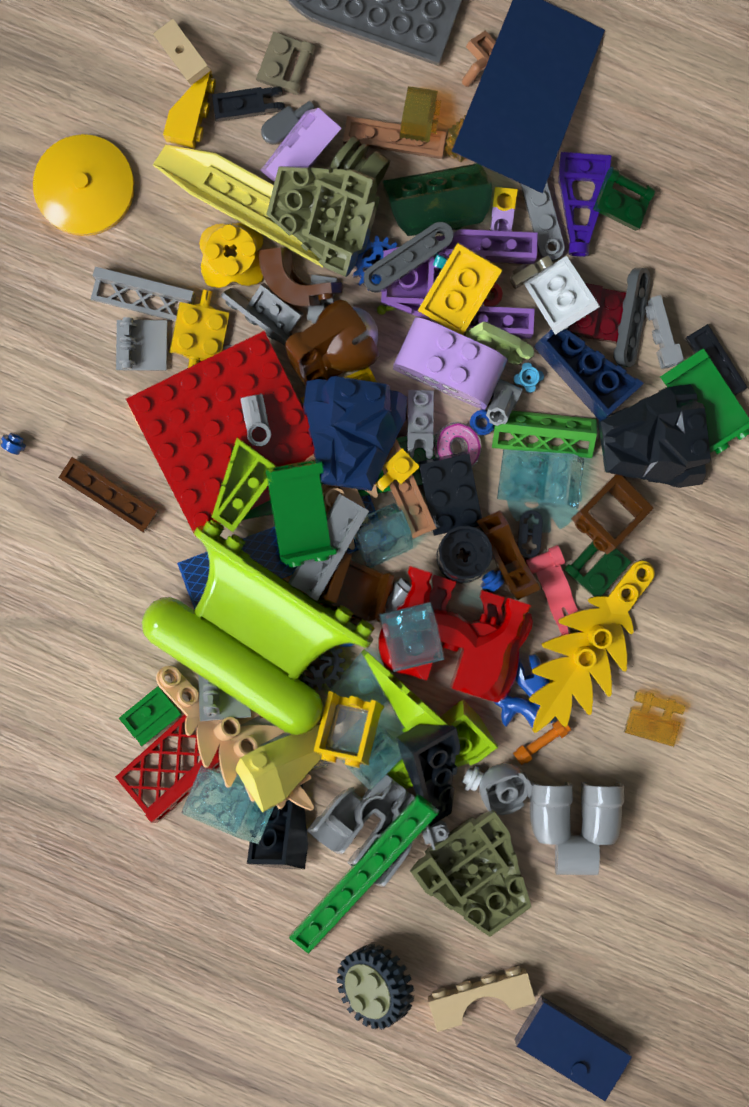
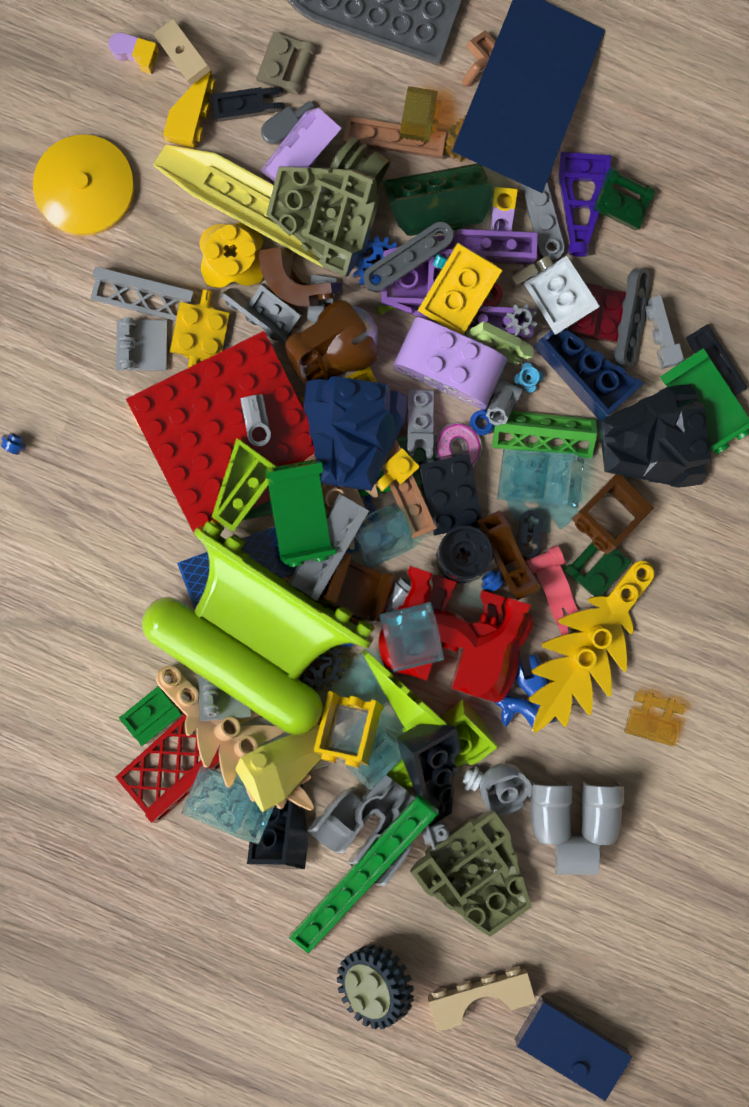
(108, 494): reddish brown plate -> none
(134, 49): none -> leg
(514, 322): none -> light grey gear
(523, 754): orange bar -> none

